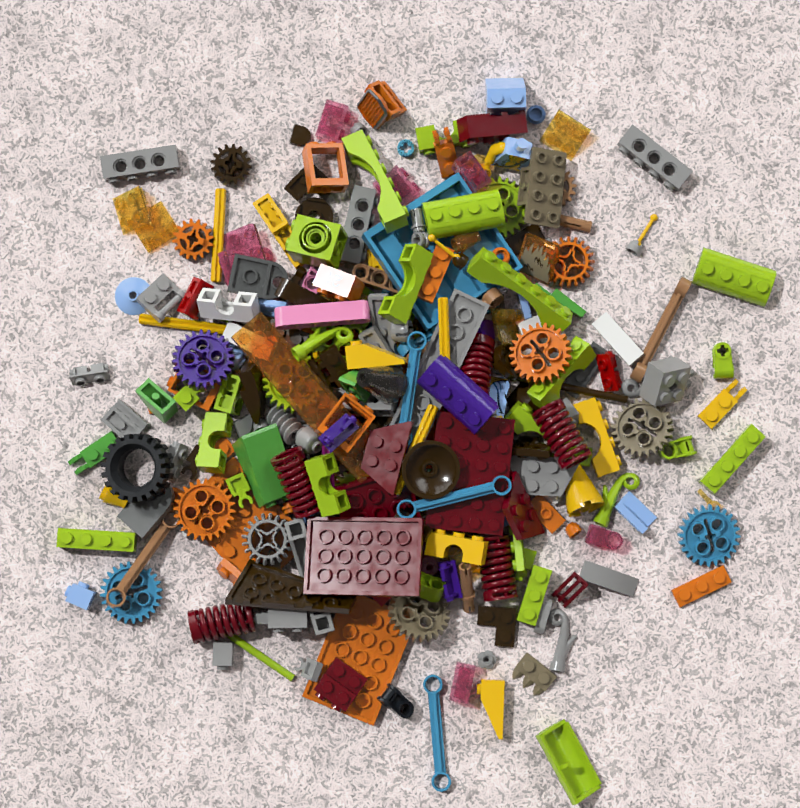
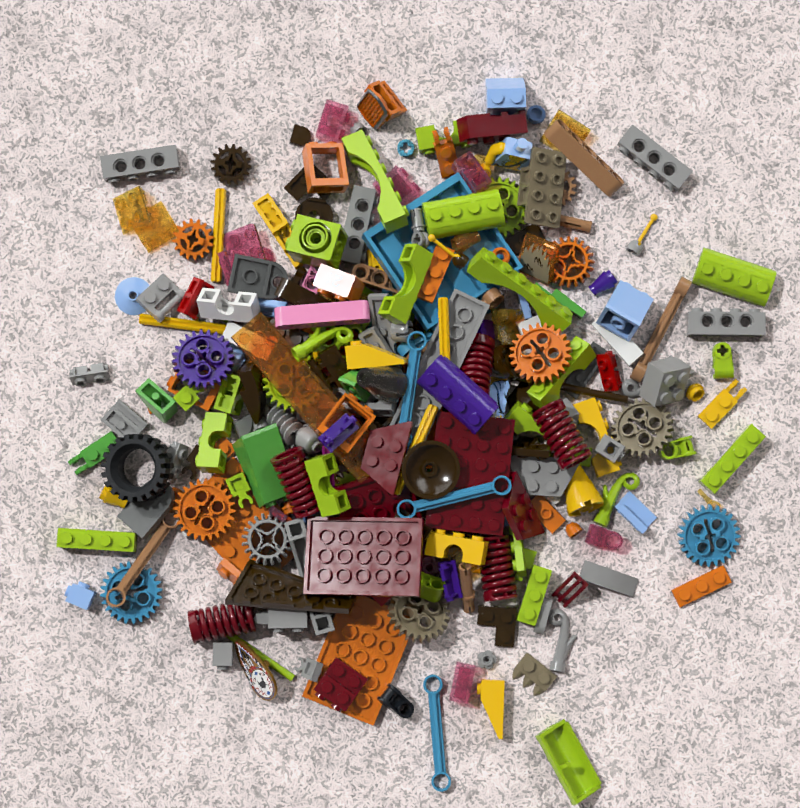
(256, 671): none -> shield
(278, 514): none -> clear pink tile
(584, 158): none -> medium nougat beam
(603, 282): none -> dark purple cone
(606, 442): none -> light grey brick
(625, 310): none -> light blue slope
(695, 392): none -> yellow plate
(756, 328): none -> light grey brick

